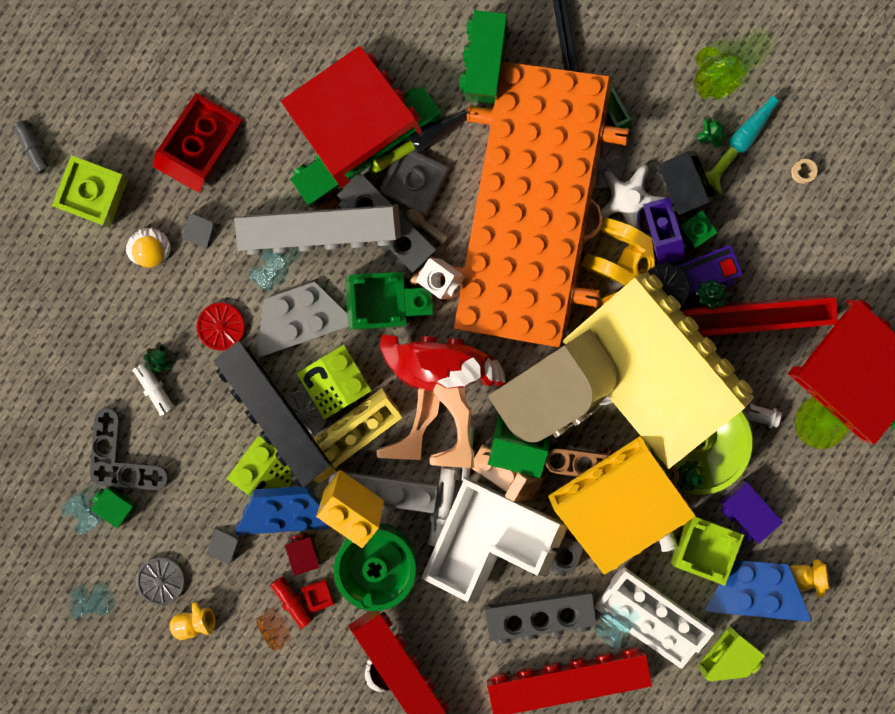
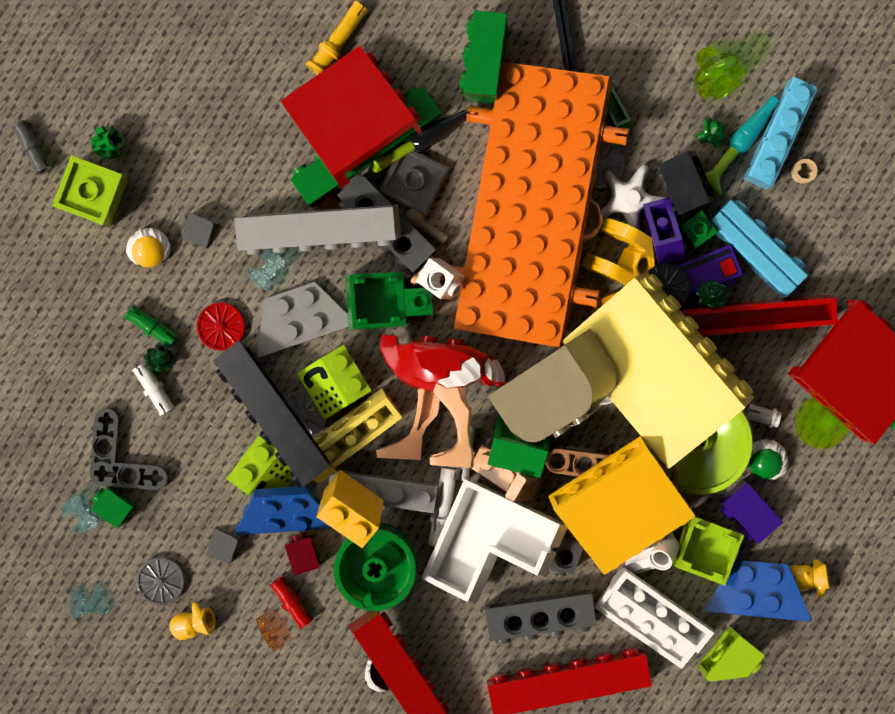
(107, 142): none -> green gear
(151, 326): none -> green pin
(196, 142): red slope -> none
(318, 595): red tile -> none
(330, 49): none -> yellow pin
(618, 626): clear light blue piece -> none
(658, 556): none -> white piece
(690, 475): dark green plant -> none
(757, 248): none -> medium azure brick
(768, 459): none -> green hair
(780, 133): none -> medium azure brick

